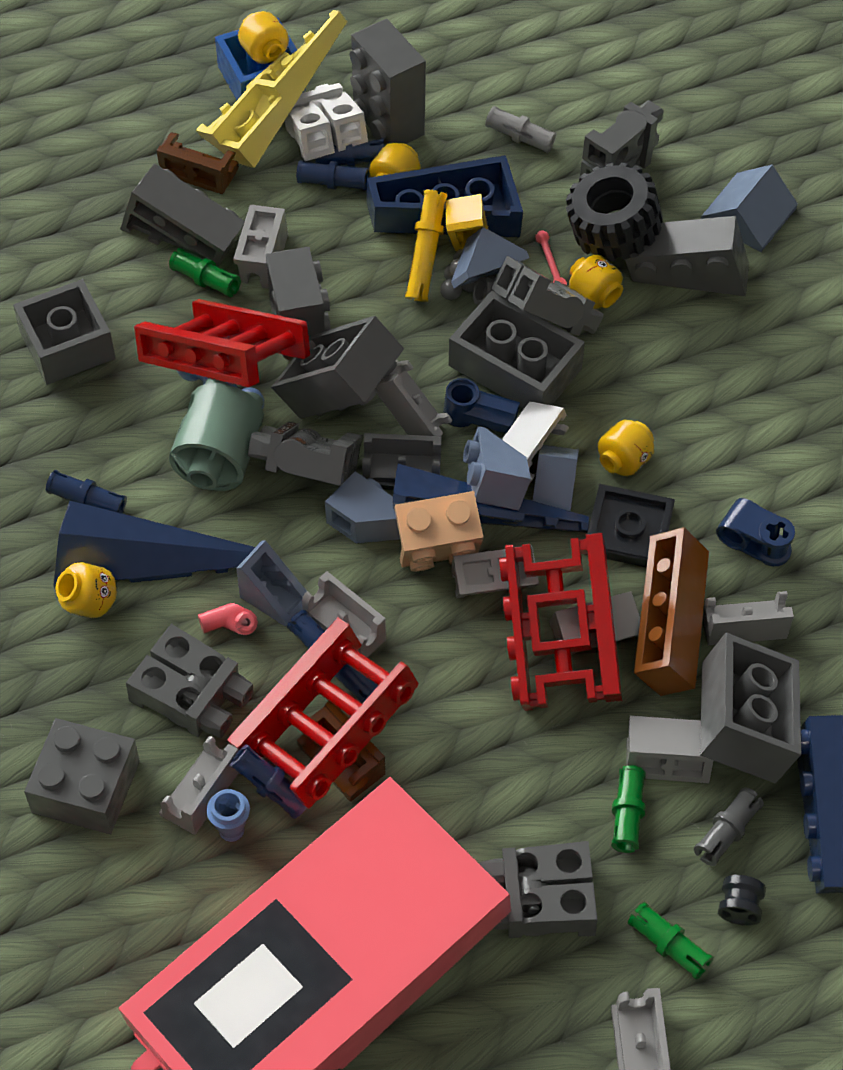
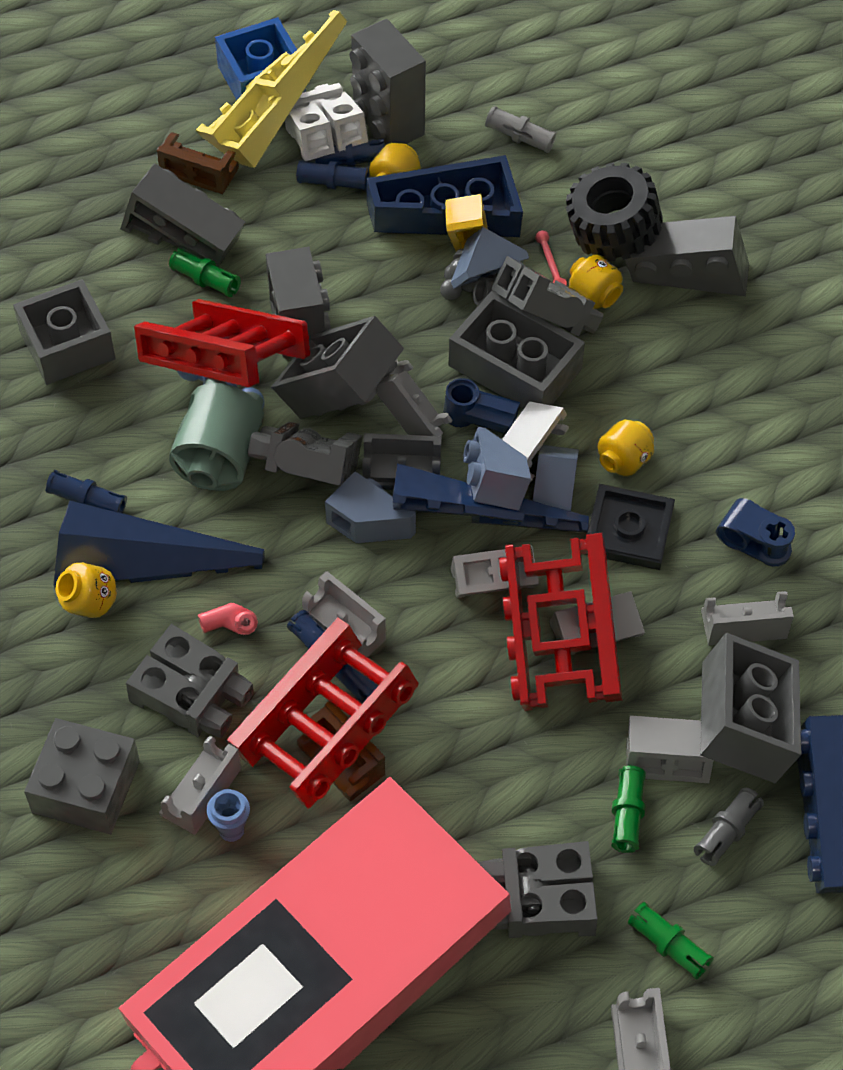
(262, 233): light grey hinge -> none
(263, 37): yellow head -> none
(268, 780): dark blue pin -> none
(270, 584): sand blue slope -> none
(426, 245): yellow pin -> none
(438, 529): light nougat bracket -> none
(626, 141): dark grey hips -> none
(672, 612): dark orange brick -> none
(742, 900): black wheel -> none
(758, 202): sand blue slope -> none

